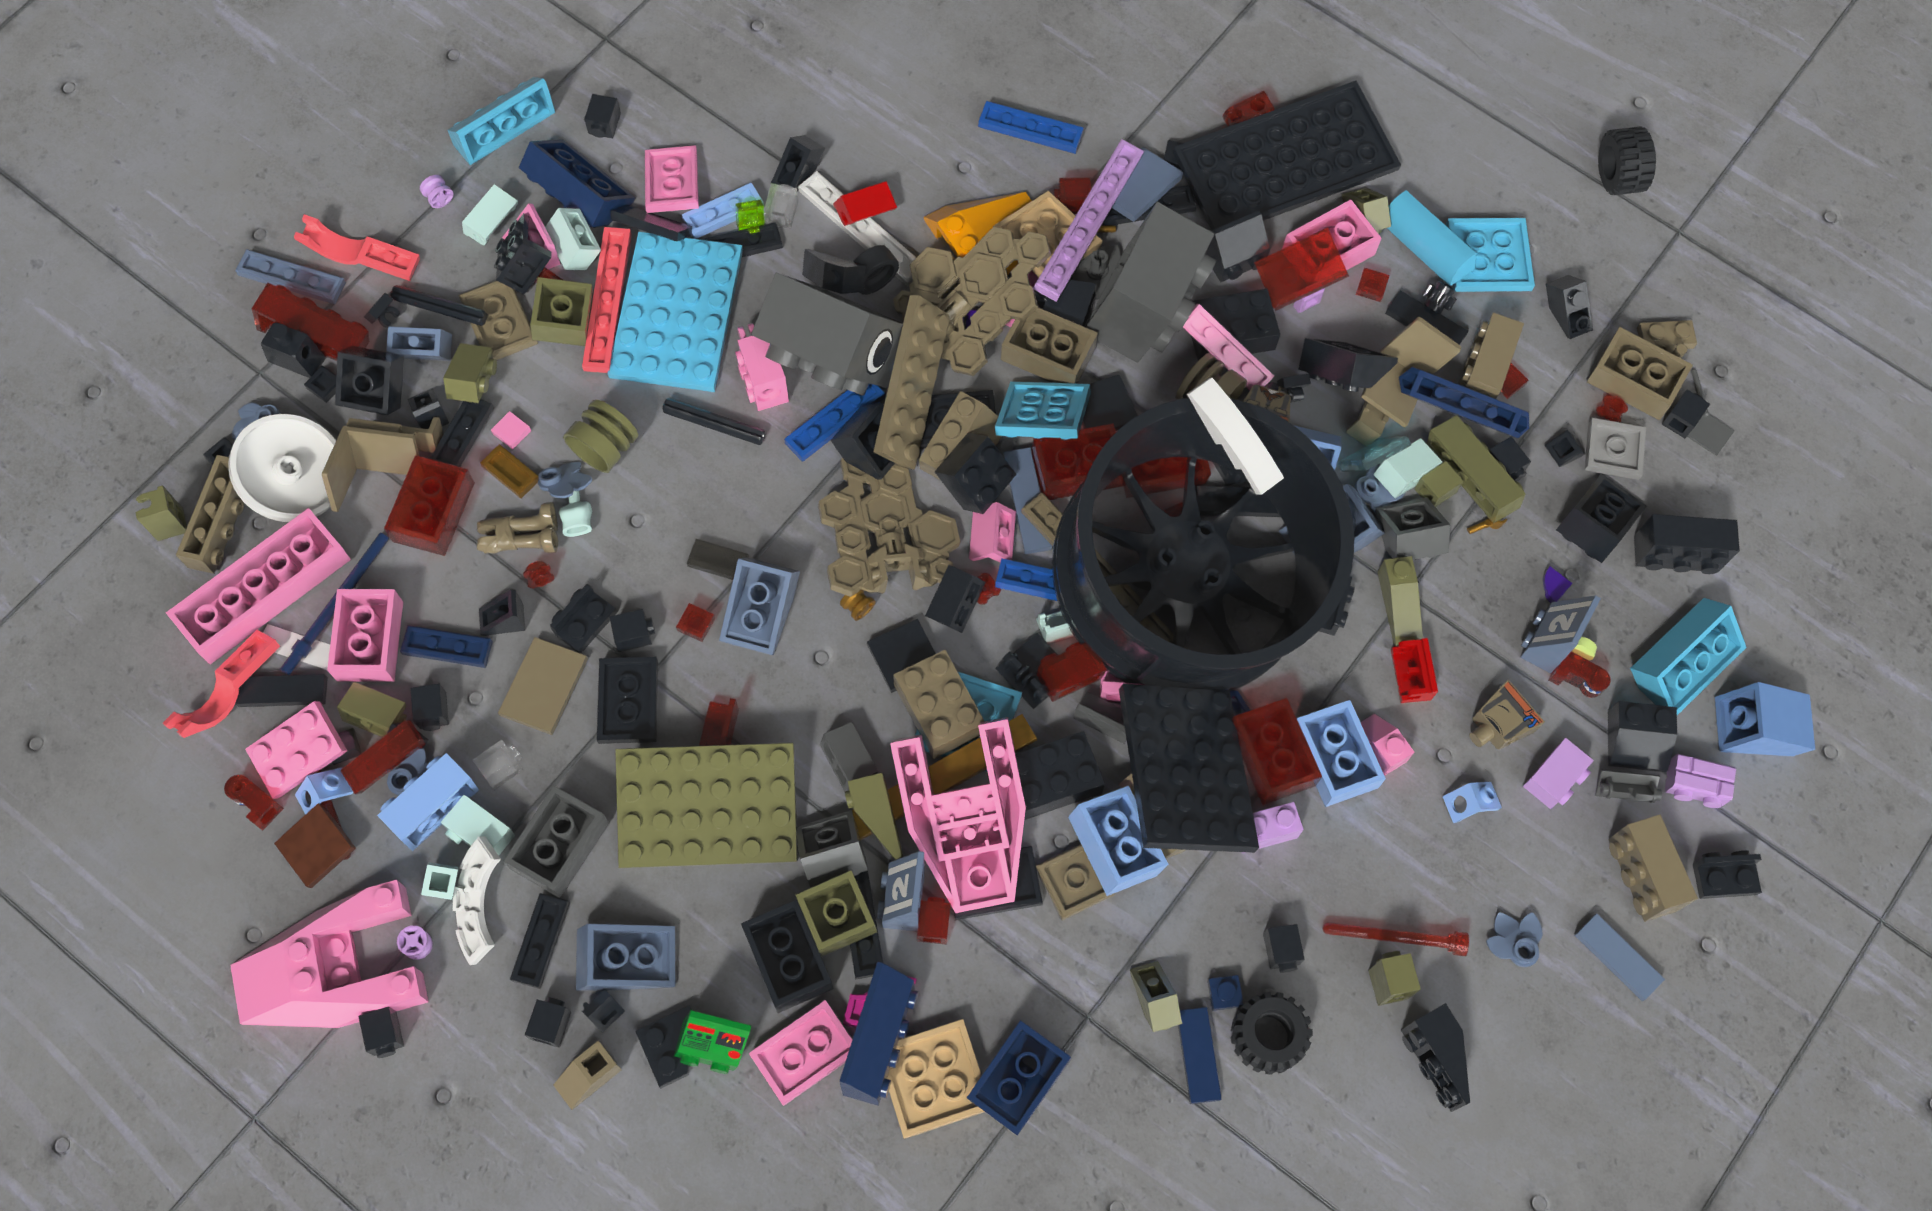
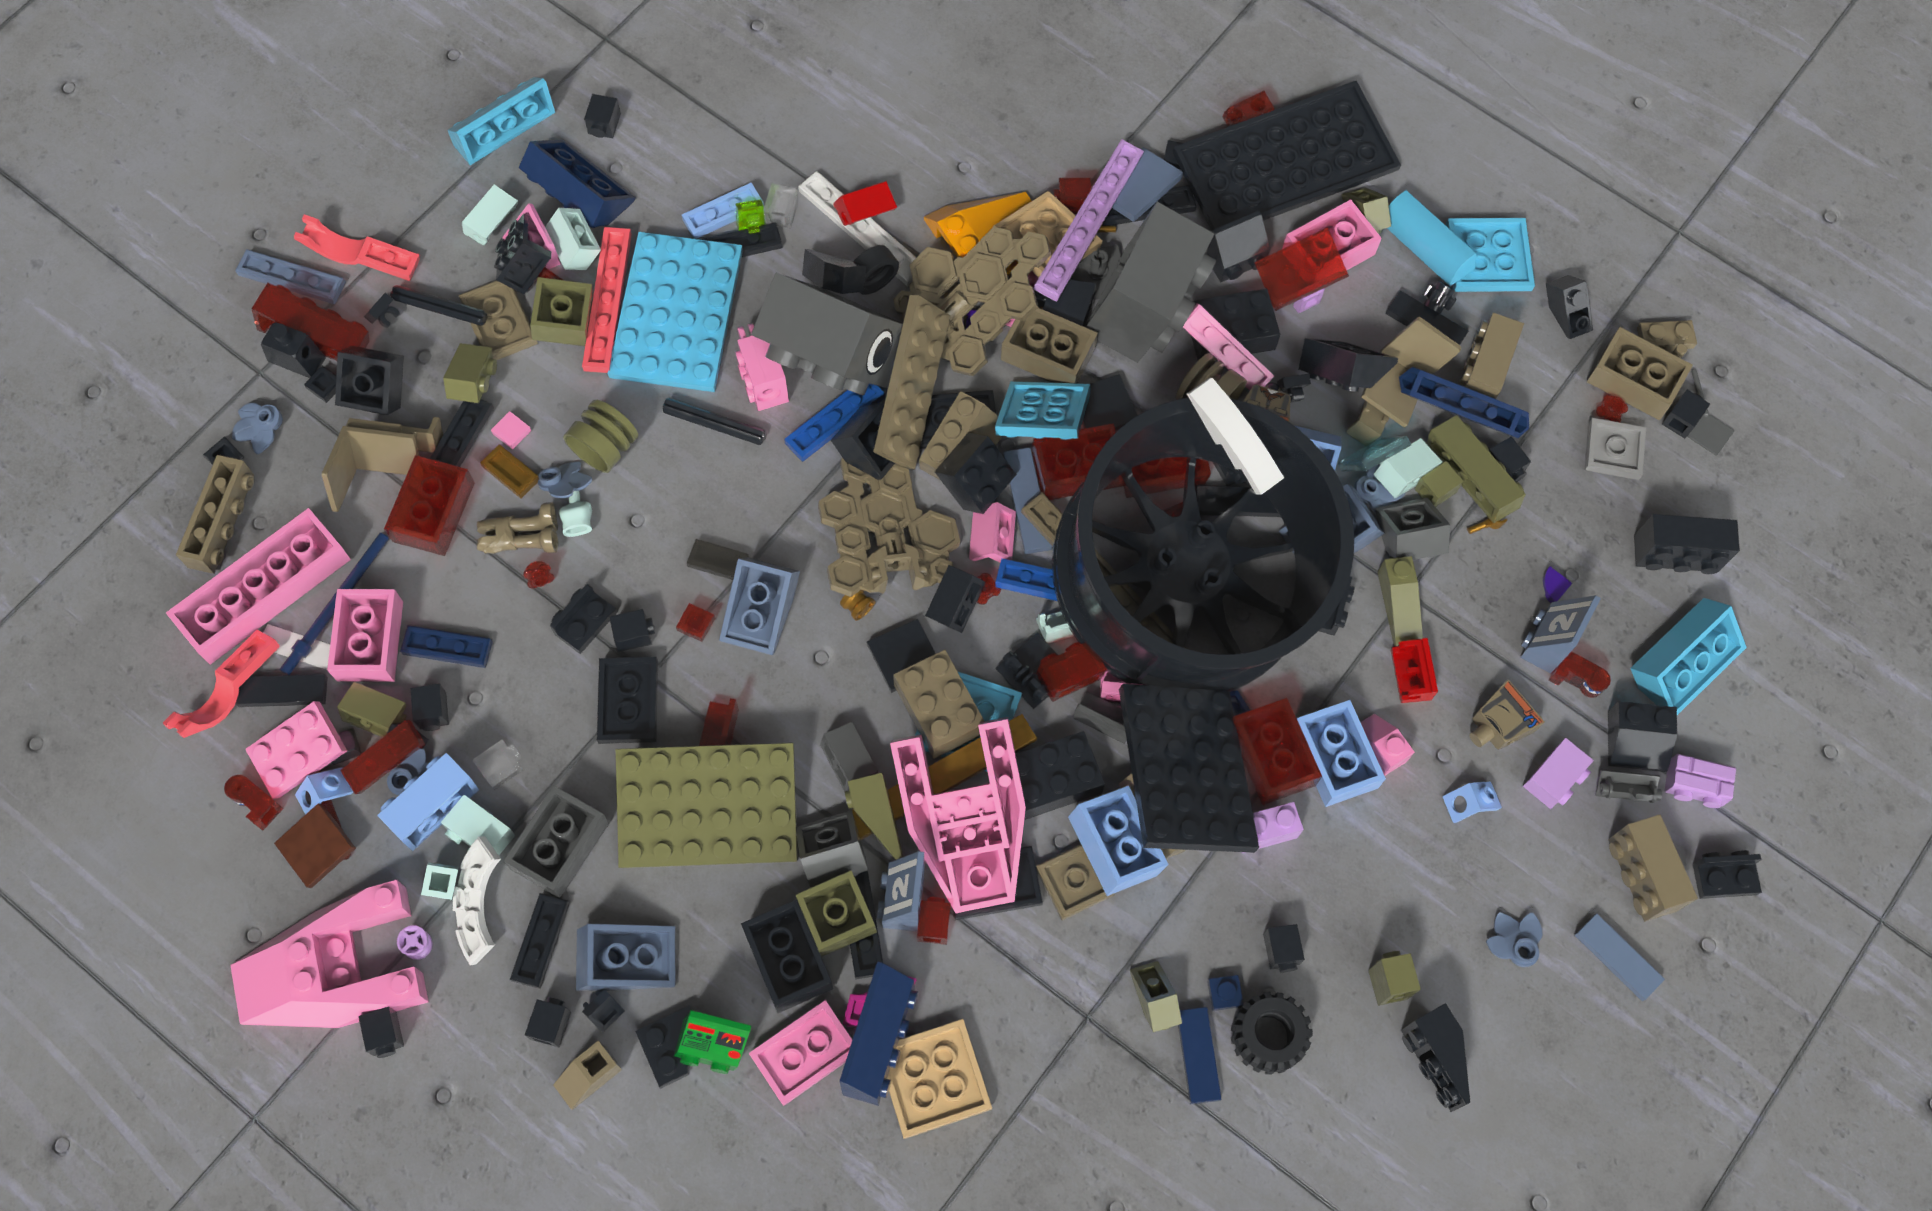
(164, 516): olive hinge -> none
(280, 466): white dish -> none
(420, 343): sand blue brick -> none
(425, 407): black slope -> none
(436, 191): lavender wheel -> none
(502, 615): black slope -> none
(543, 686): dark tan tile -> none
(651, 223): black tile -> none
(671, 179): bright pink tile -> none
(798, 161): black slope -> none
(1019, 1077): dark blue slope -> none
(1030, 127): blue plate -> none
(1372, 284): clear red plate -> none
(1456, 943): clear red piece -> none
(1513, 382): clear red tile -> none
(1564, 448): black slope -> none
(1585, 648): yellowish green tile -> none
(1601, 518): black slope -> none
(1627, 160): black tyre -> none
(1764, 721): medium blue slope -> none

